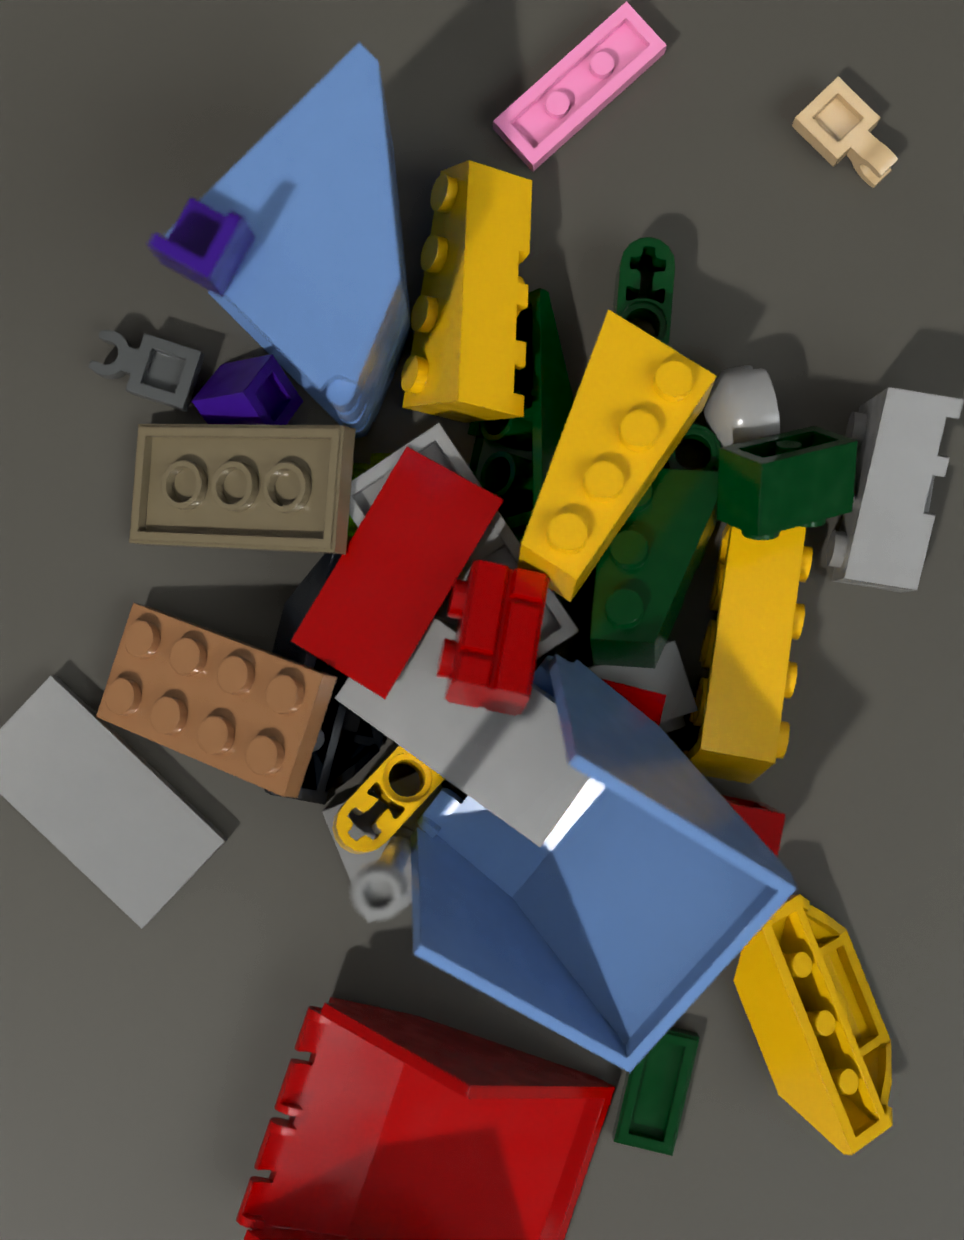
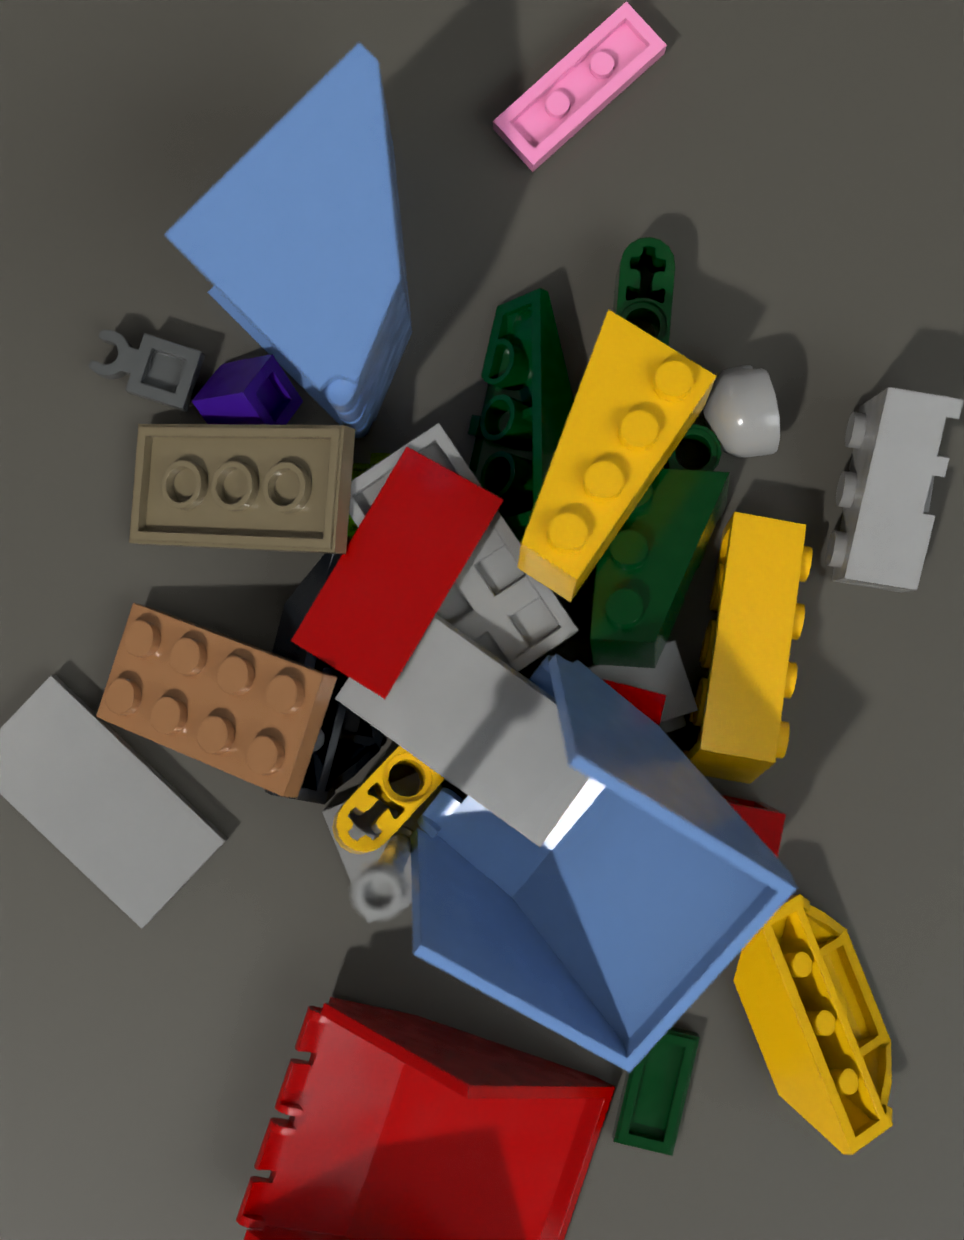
(205, 246): dark purple panel -> none
(471, 297): yellow wedge -> none
(495, 637): red brick -> none
(786, 481): dark green brick -> none
(841, 125): tan plate -> none

